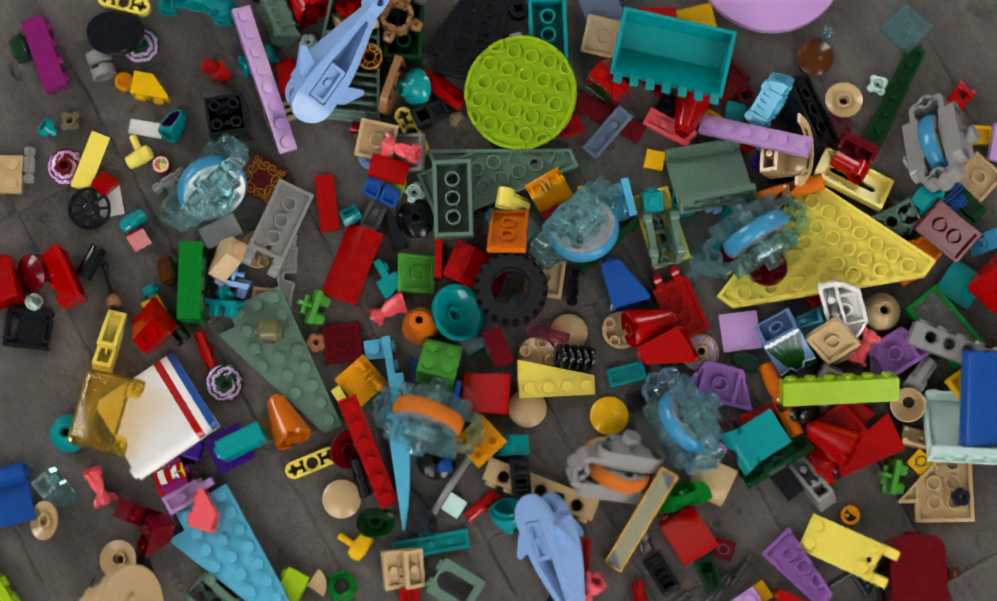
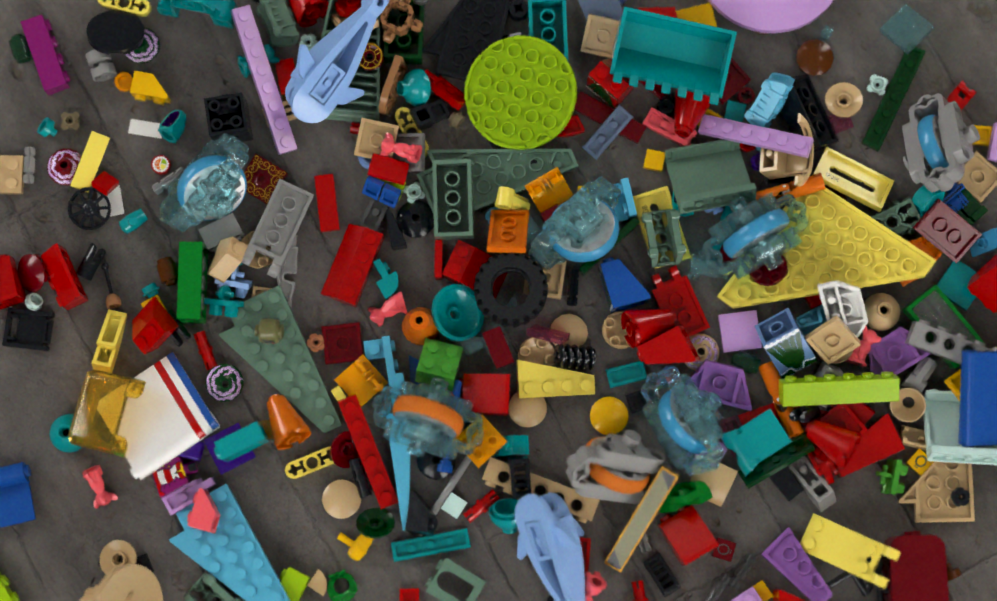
(46, 520): tan dish -> none
(54, 488): clear light blue slope -> none
(133, 512): dark red slope -> none
(138, 239): tile -> none
(140, 155): light yellow piece -> none
(155, 534): dark red slope -> none
(215, 70): red hips -> none
(318, 299): bright green hips -> none
(350, 215): teal plate -> none
(402, 568): tan slope -> none
(416, 273): bright green tile -> none
(651, 200): teal brick -> none
(709, 573): clear green slope -> none
(849, 515): light orange tile -> none
(855, 169): red piece -> none
(857, 147): dark red hinge -> none

